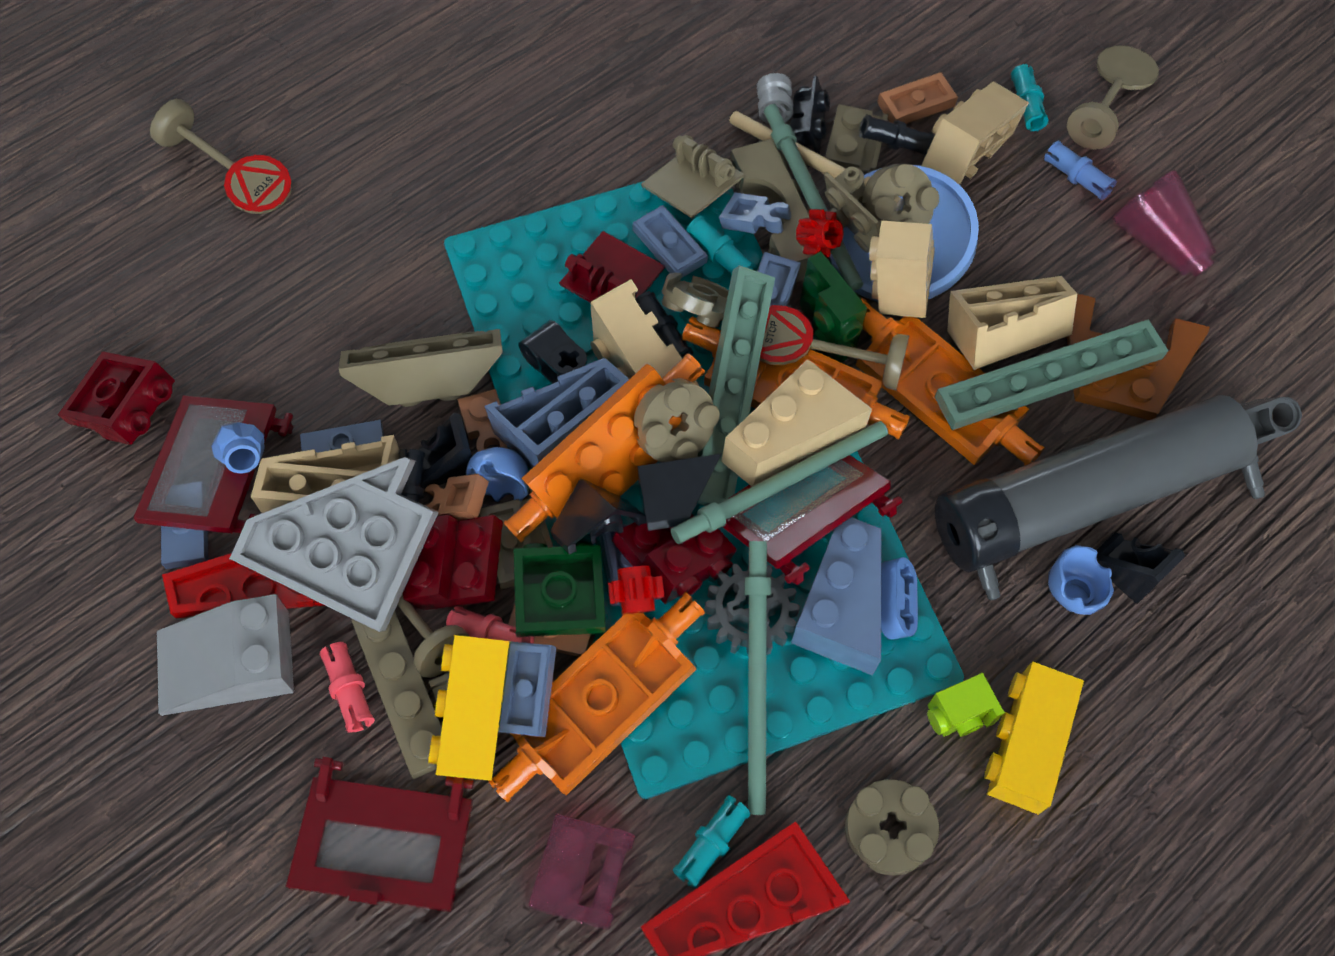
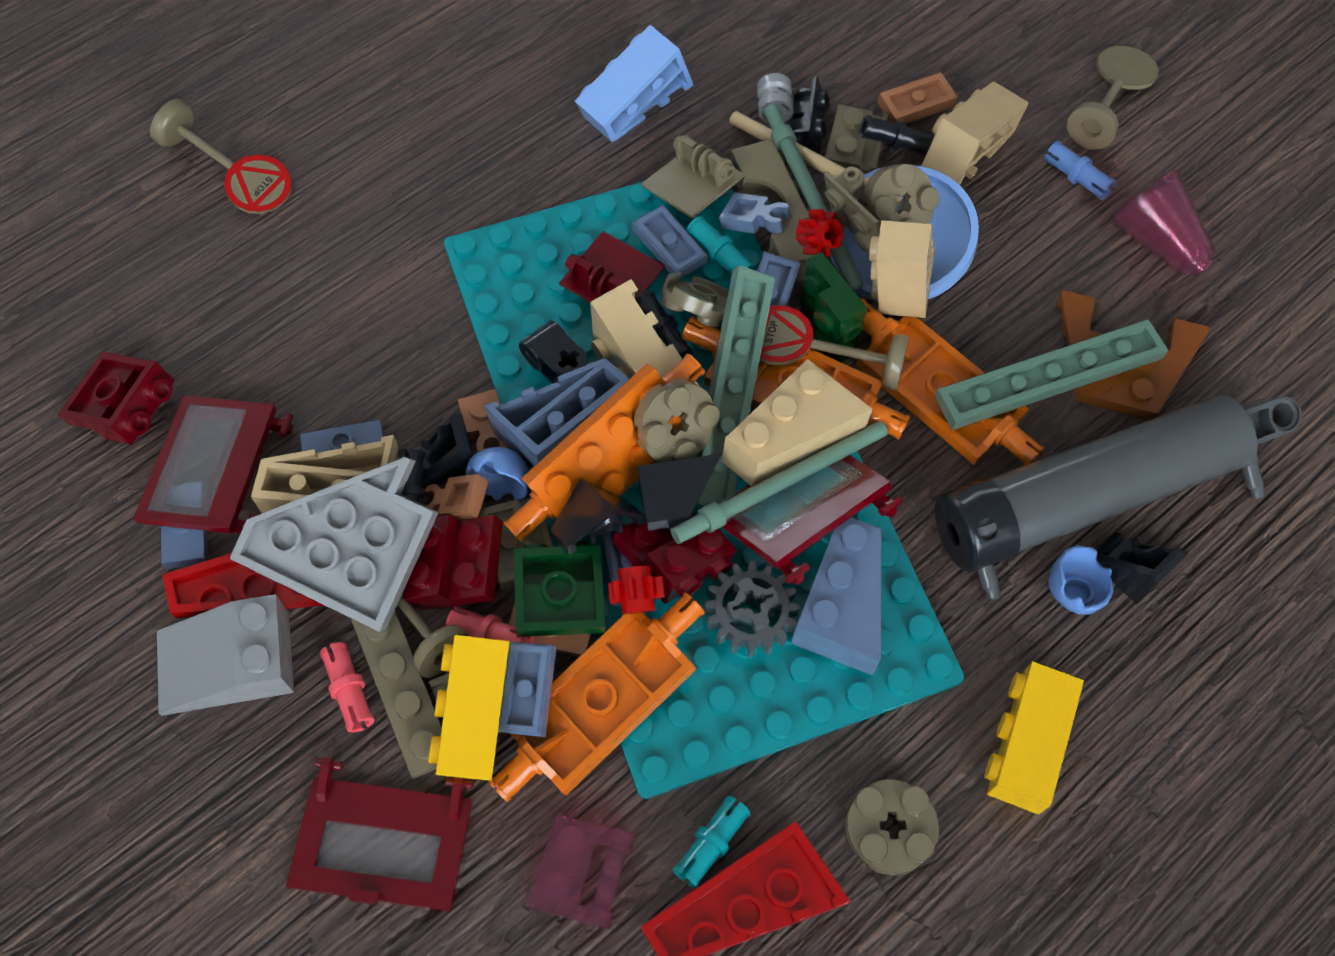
(239, 446): medium blue rock -> none
(422, 367): dark tan wedge -> none
(633, 84): none -> light blue wedge
(757, 588): sand green bar -> none
(898, 598): medium blue beam -> none
(964, 707): lime brick -> none
(1010, 318): tan wedge -> none
(1028, 90): teal pin -> none

